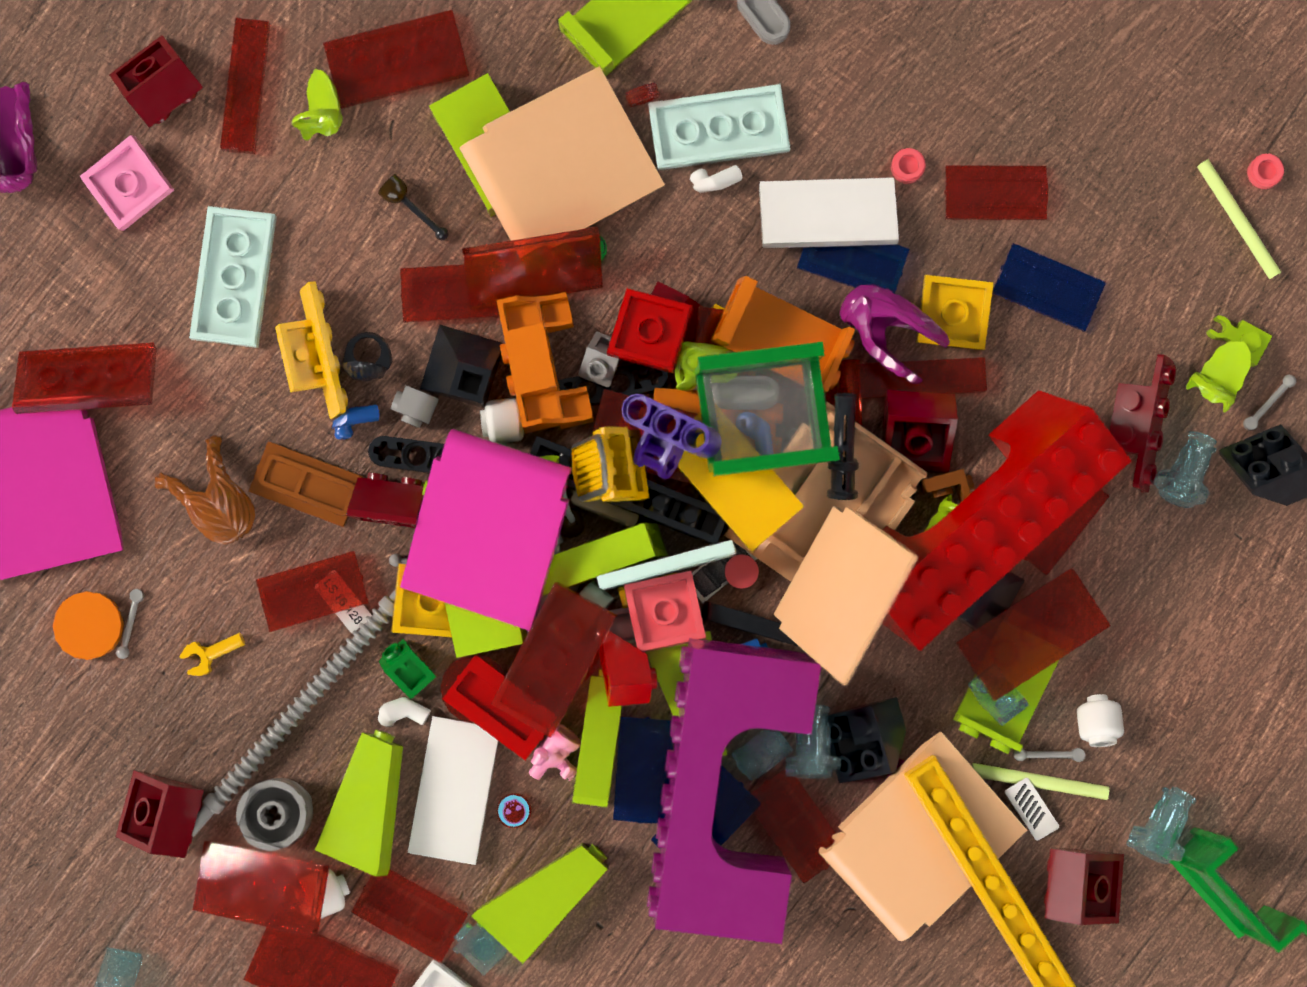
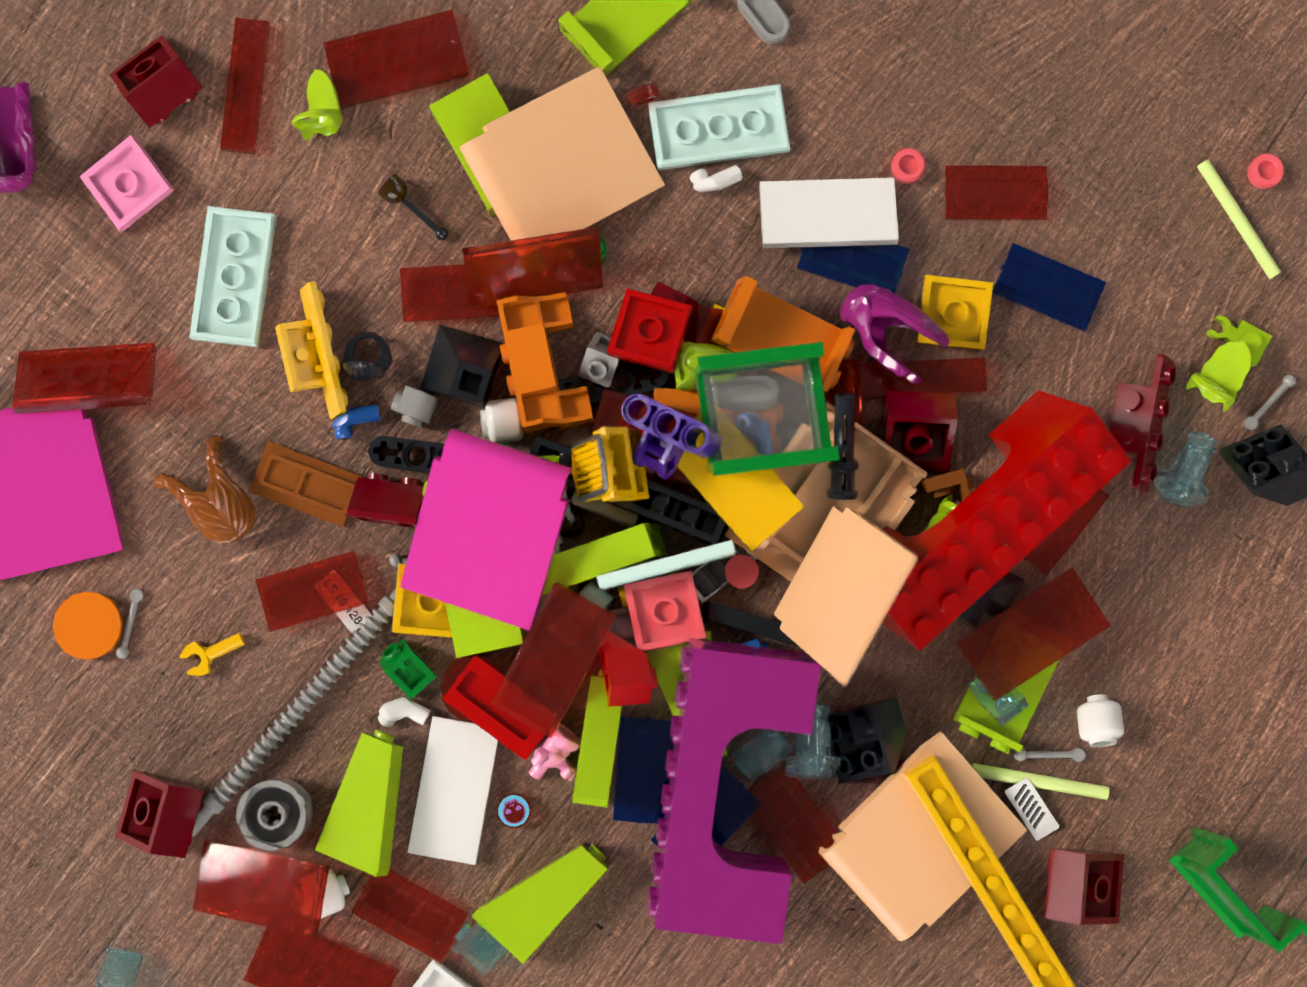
(1164, 827): clear light blue piece -> none

